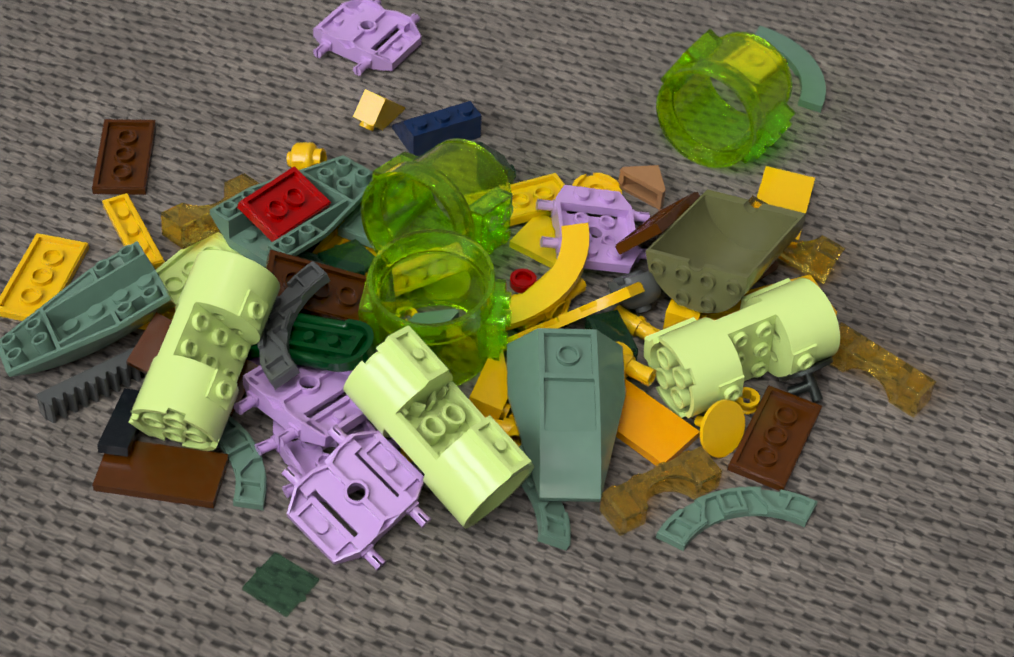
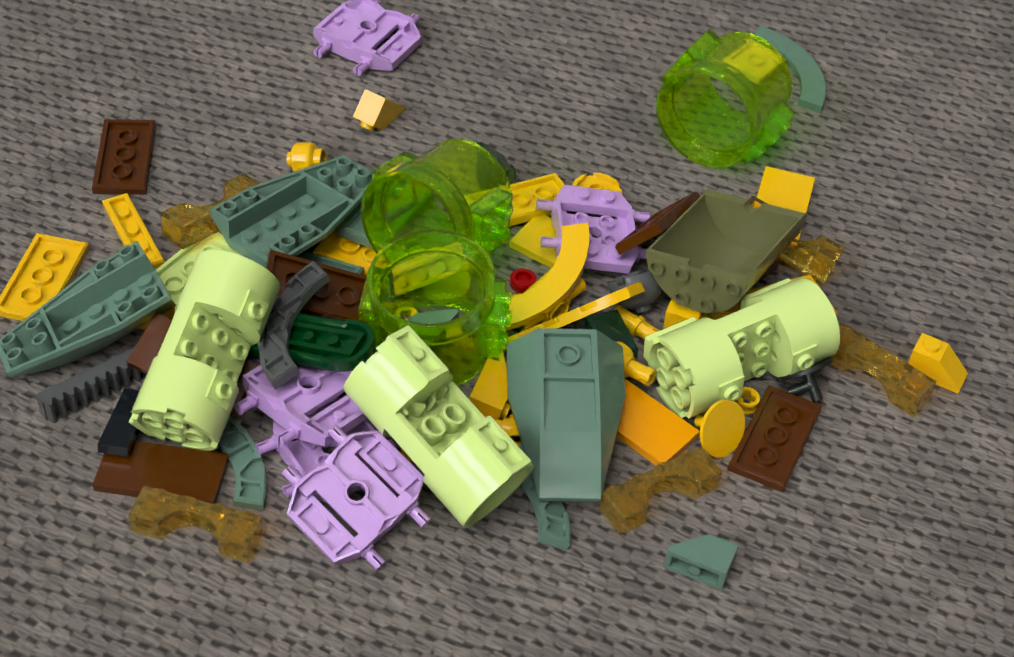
(161, 512): none -> clear yellow arch
(280, 584): clear green piece -> none
(283, 204): red tile -> none
(348, 256): clear green piece -> none
(430, 129): dark blue slope -> none
(644, 184): medium nougat slope -> none
(702, 559): none -> sand green slope
(730, 504): sand green tile -> none
(938, 362): none -> yellow slope

